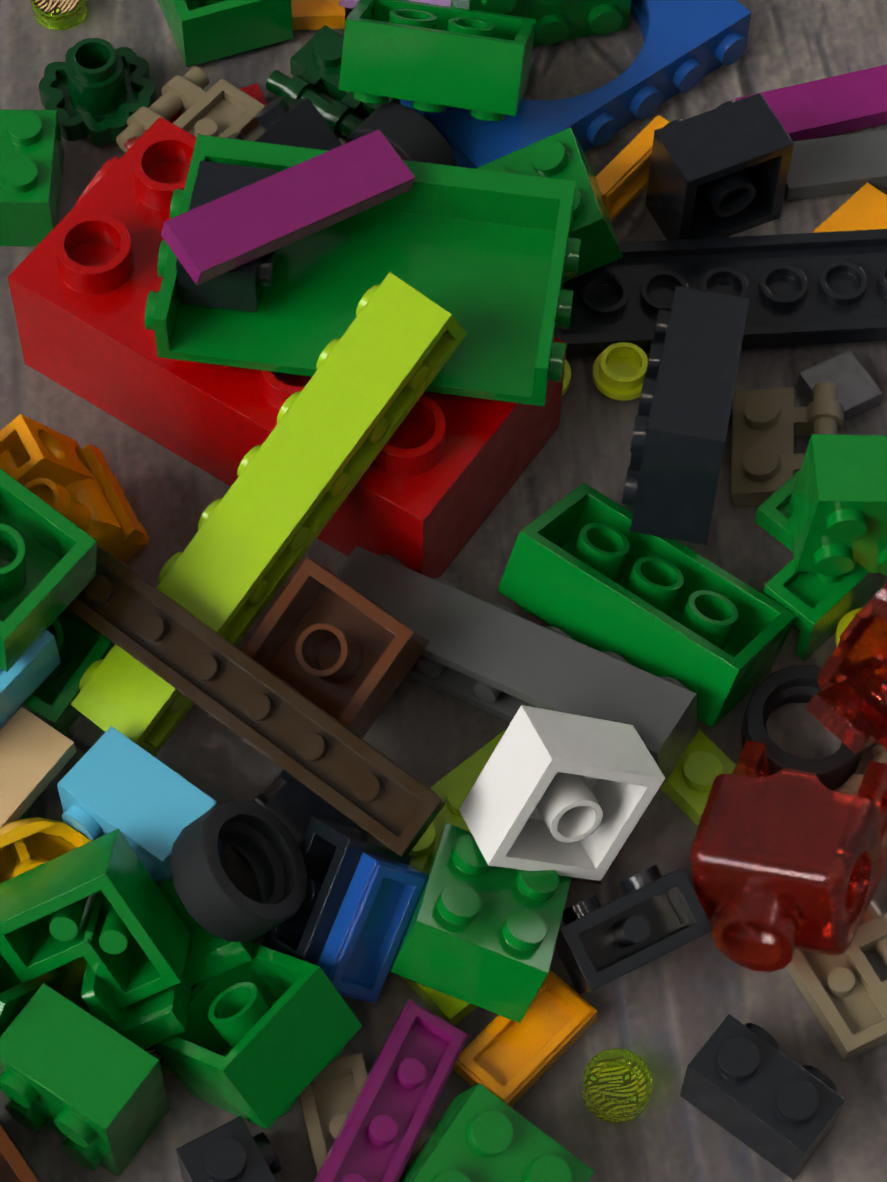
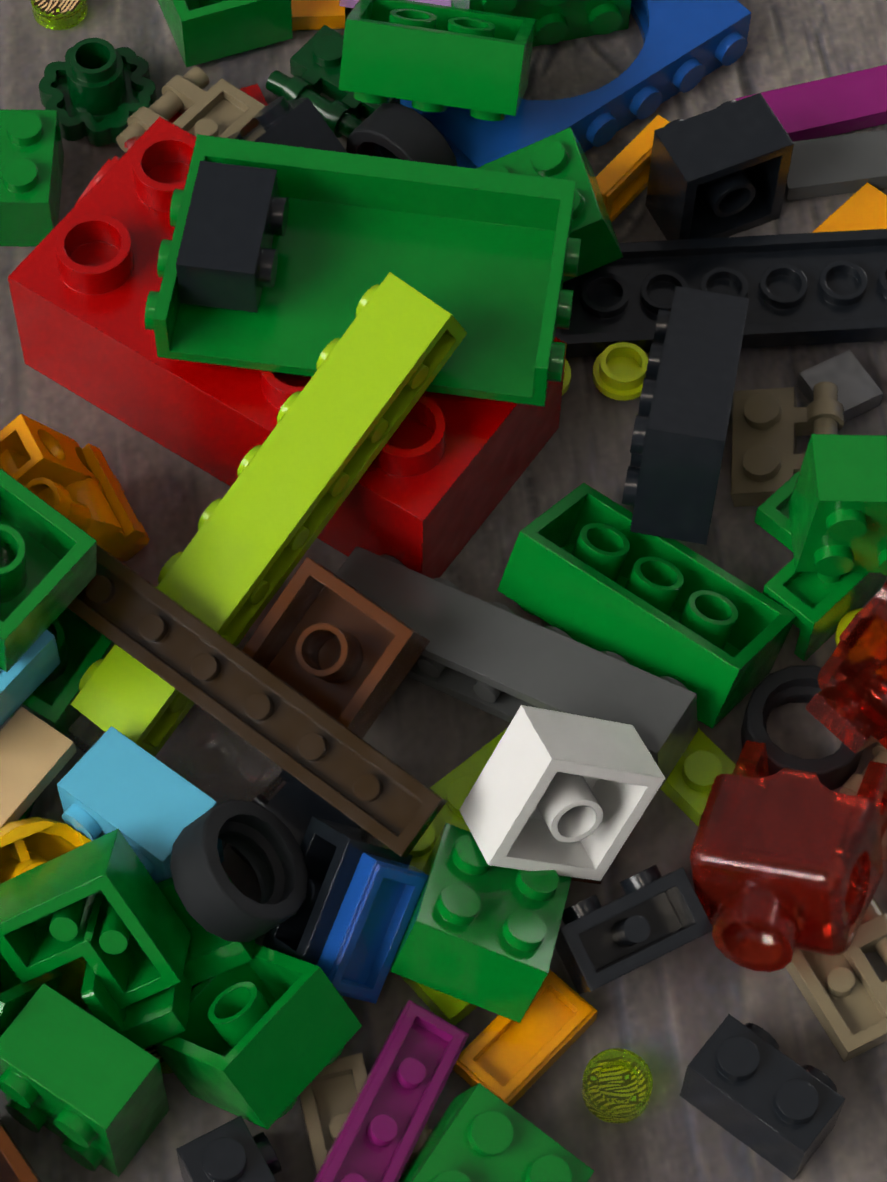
(286, 206): magenta tile -> none

